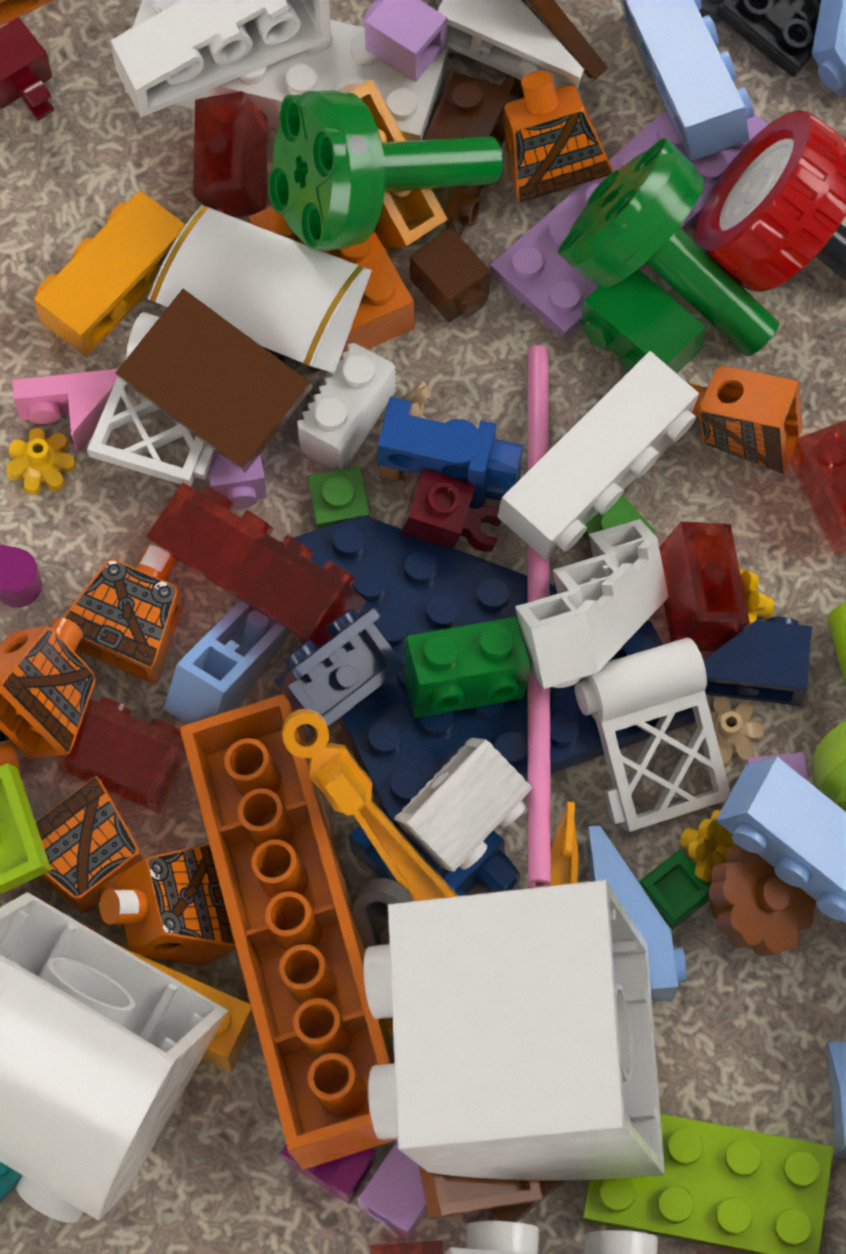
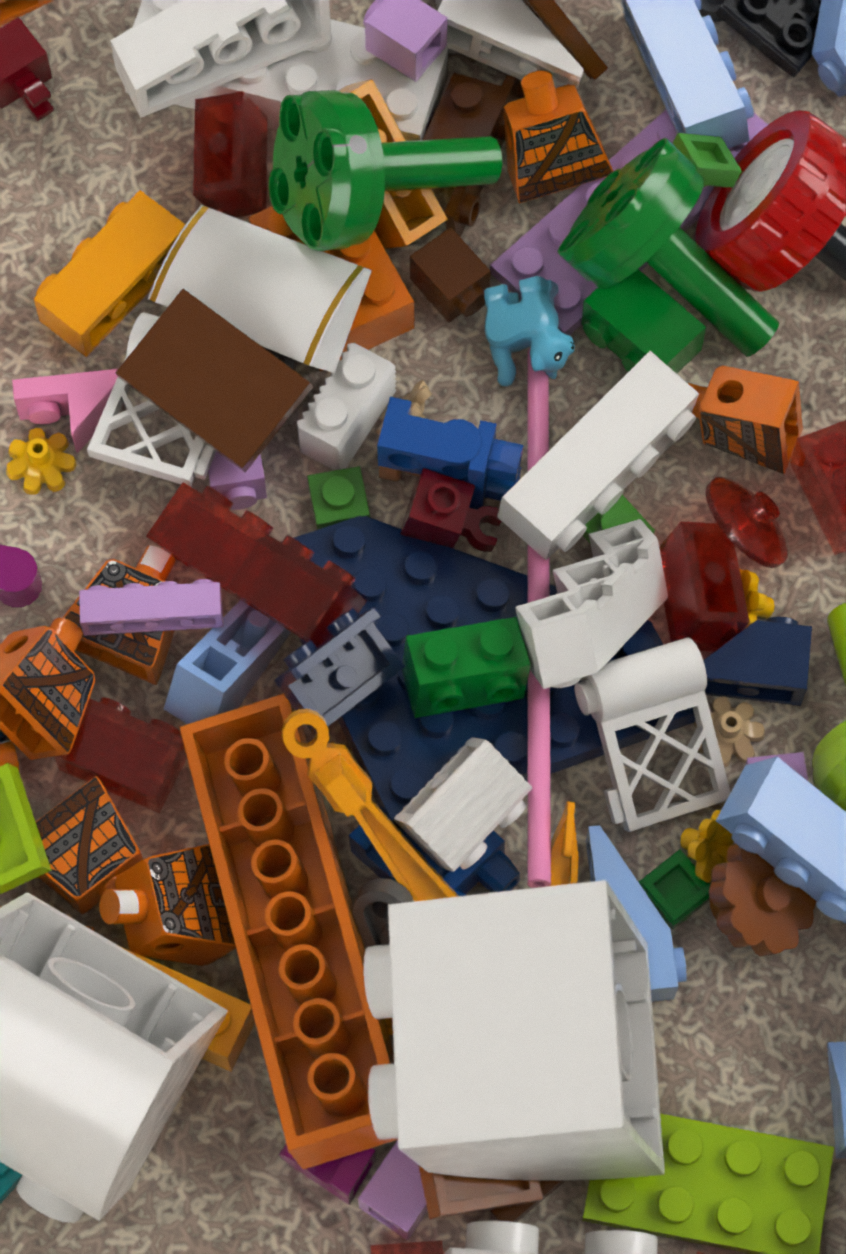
(151, 607): none -> lavender piece
(527, 323): none -> medium azure animal
(710, 158): none -> bright green plate
(748, 521): none -> clear red dish

